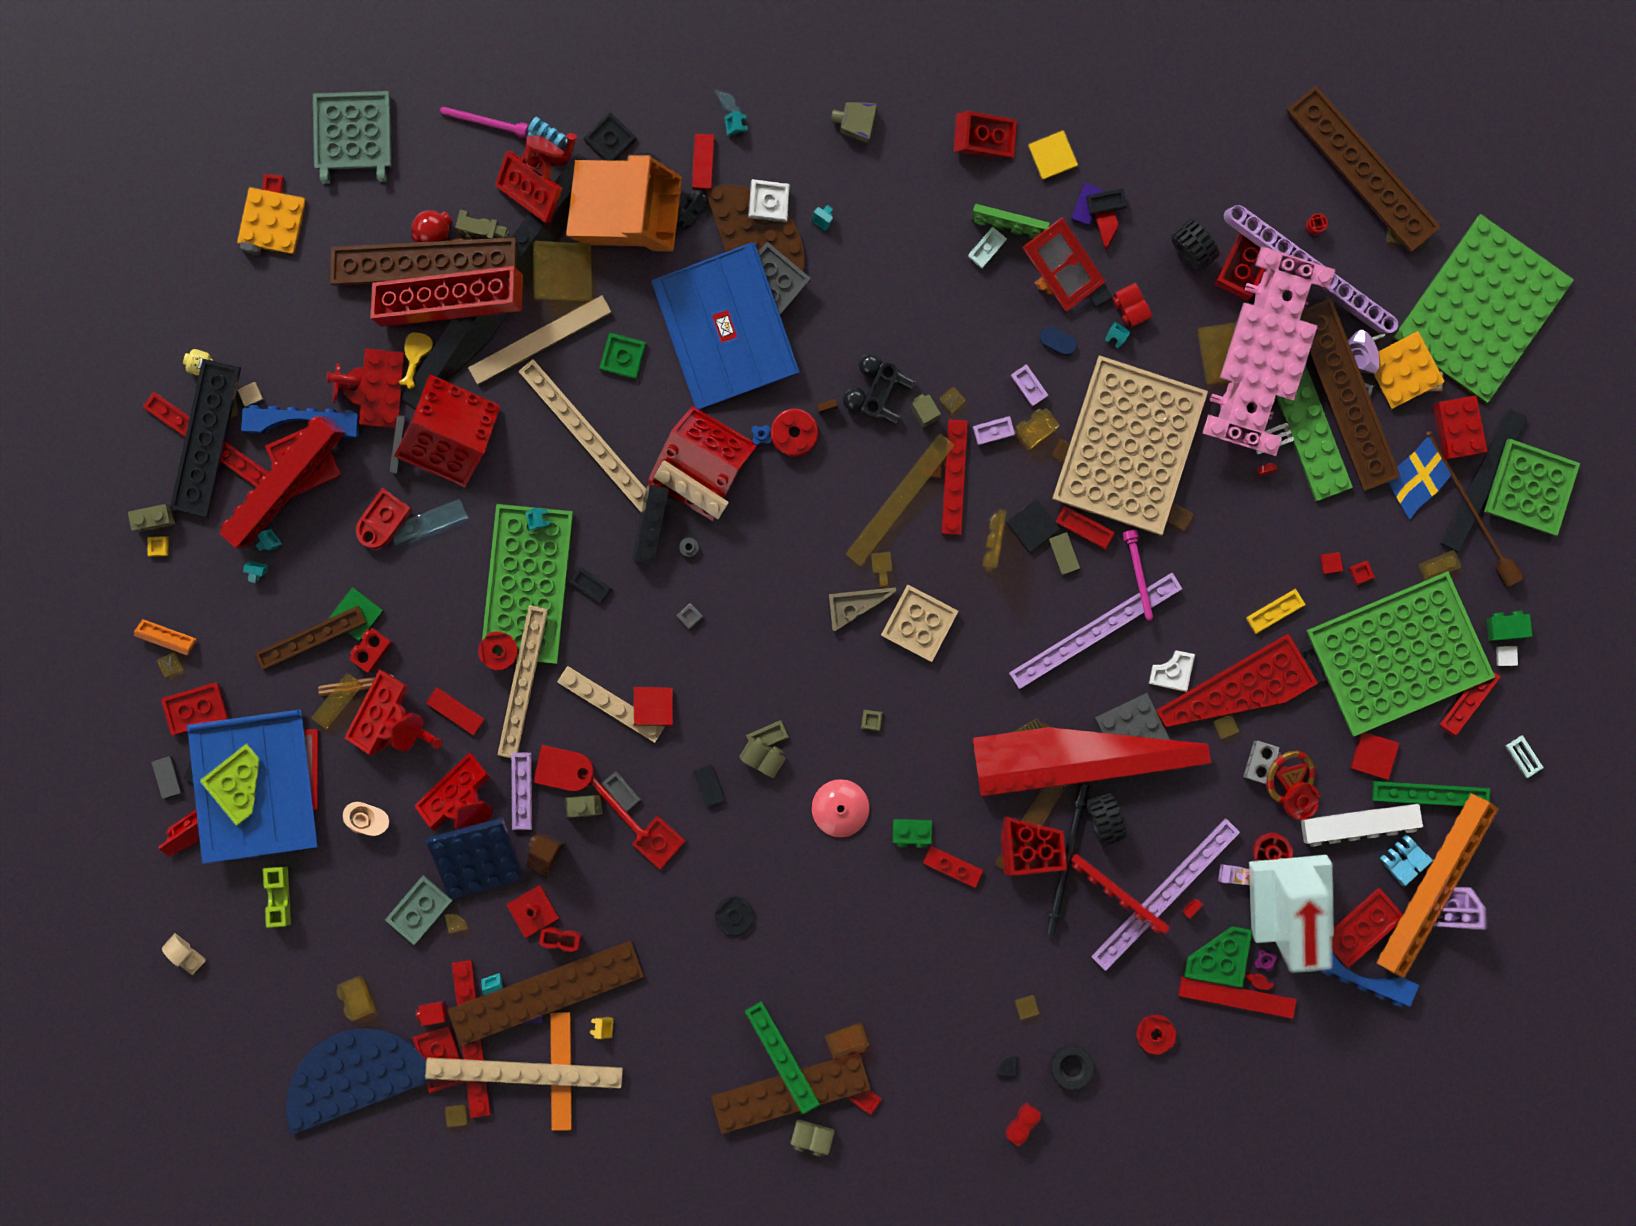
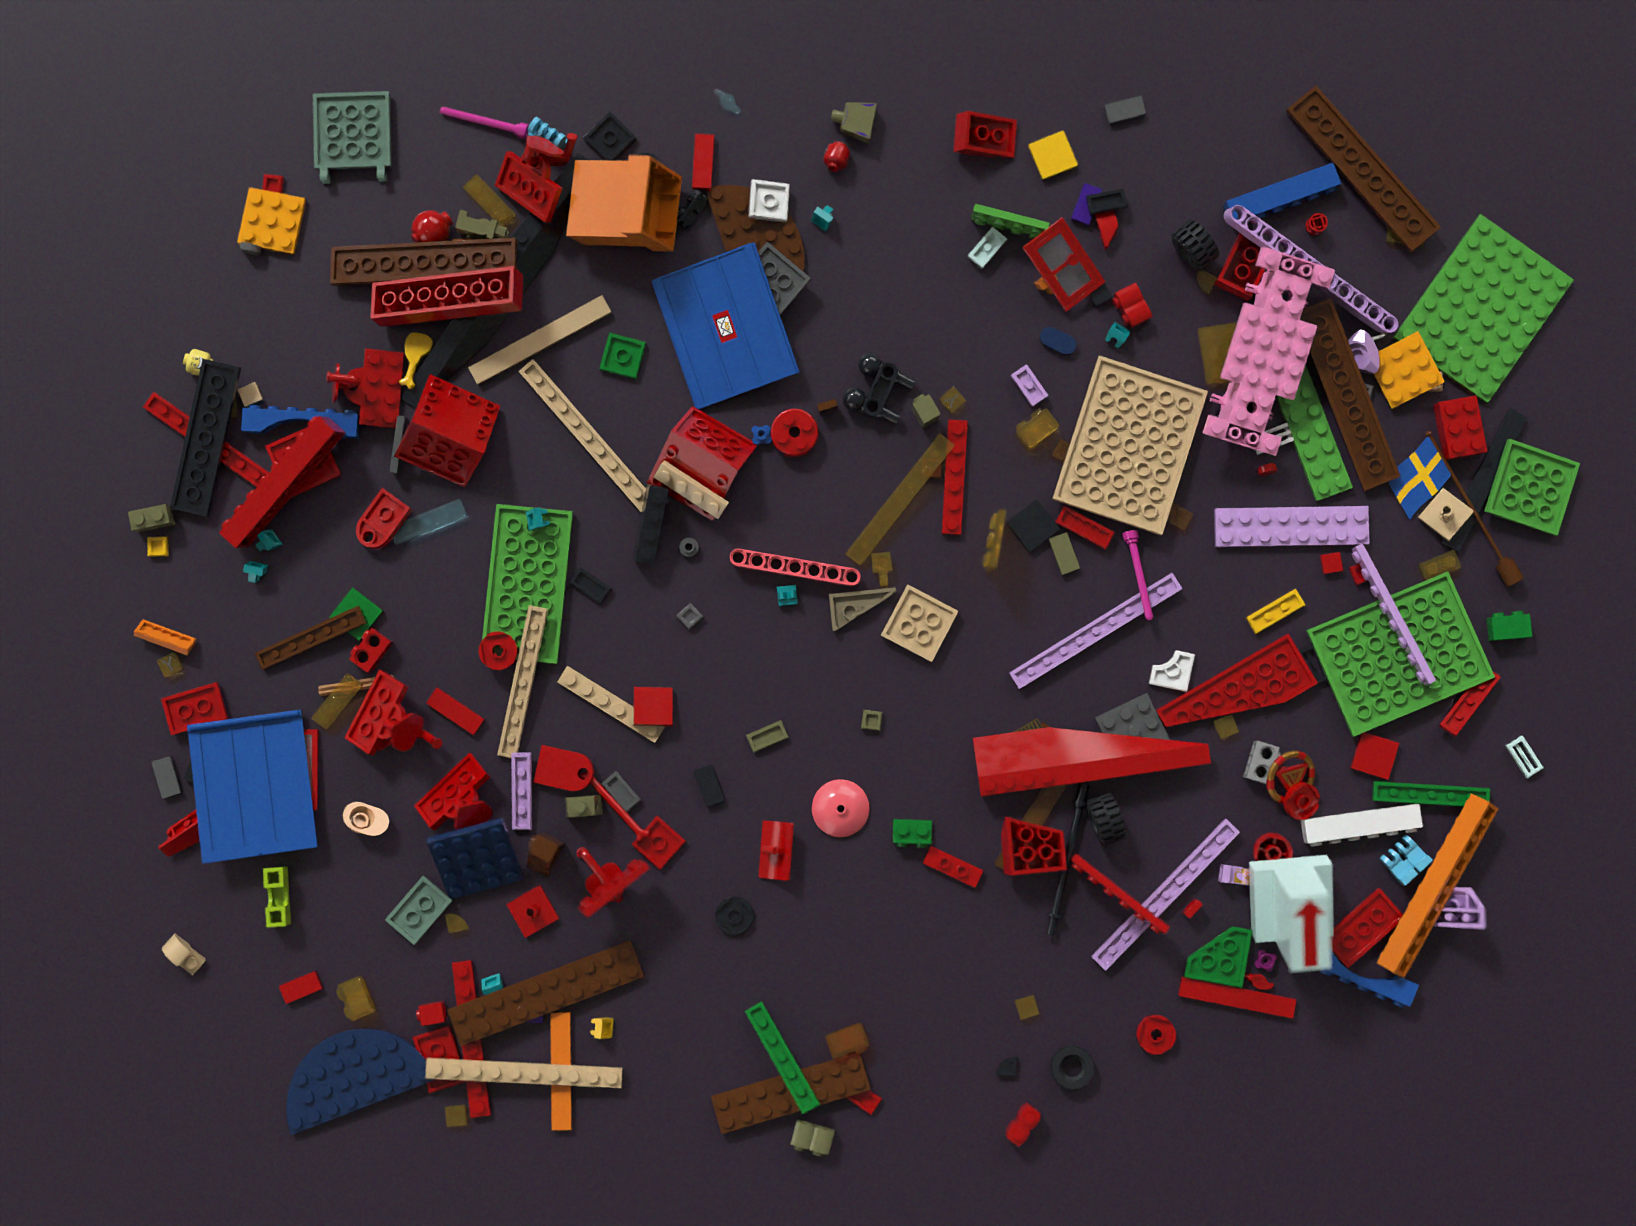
(235, 784): lime plate -> none
(300, 987): none -> red tile
(489, 200): none -> clear yellow plate
(562, 271): clear yellow plate -> none
(566, 940): red brick -> none
(607, 881): none -> red plate
(734, 123): teal tile -> none
(762, 757): olive brick -> none
(776, 850): none -> red shield
(785, 568): none -> coral beam
(787, 595): none -> teal tile
(836, 156): none -> red head
(993, 430): lavender plate -> none
(1125, 110): none -> dark grey tile
(1205, 281): none -> clear yellow tile
(1288, 192): none -> blue brick
(1291, 526): none -> lavender plate
(1396, 621): none -> lavender plate
(1446, 514): none -> tan tile
(1507, 656): white tile -> none

